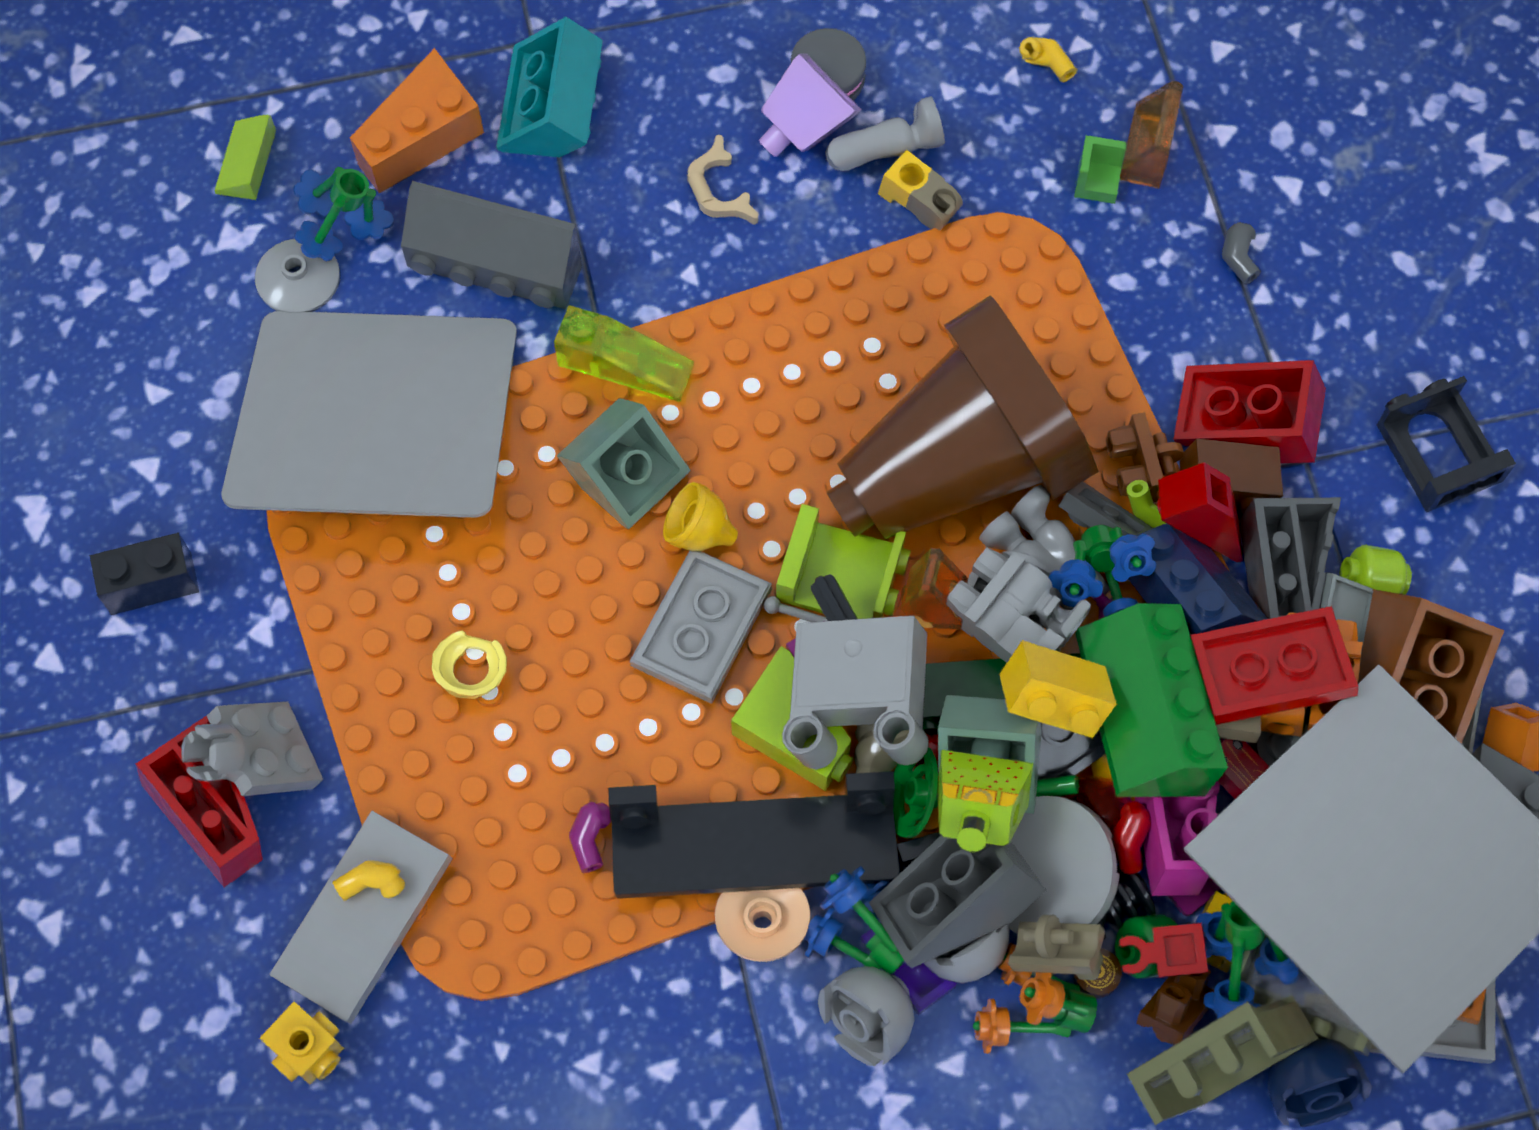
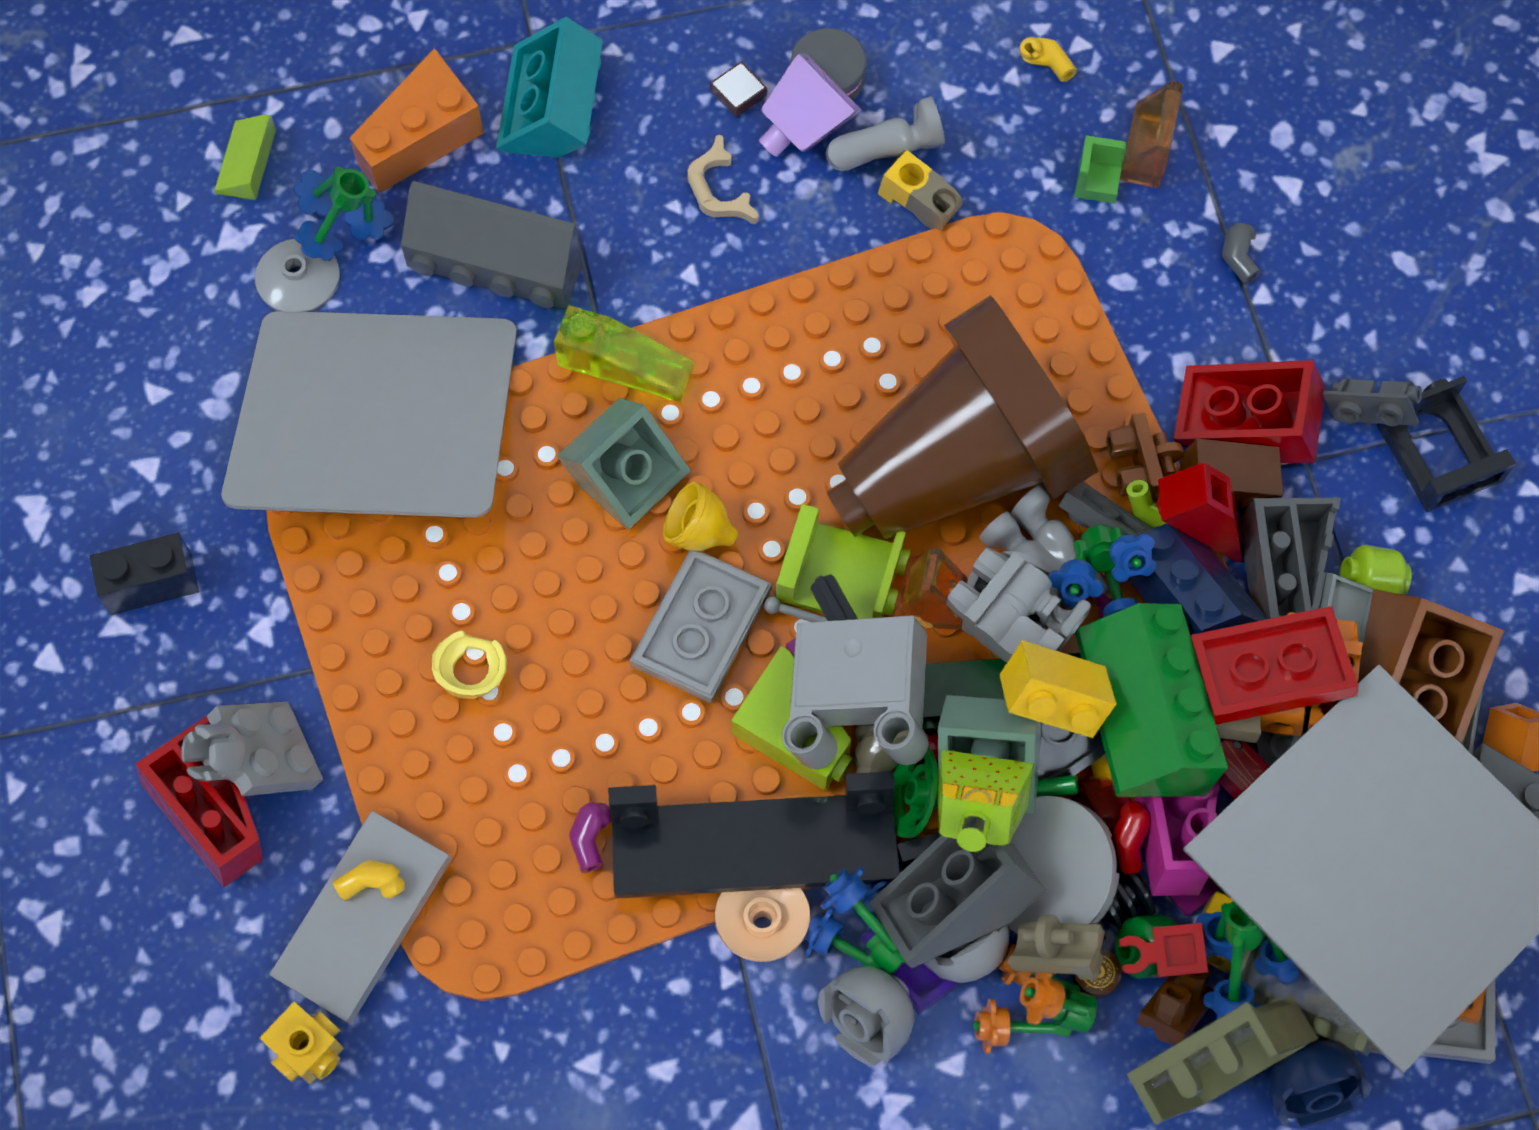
(738, 89): none -> white tile
(1356, 402): none -> dark grey hinge

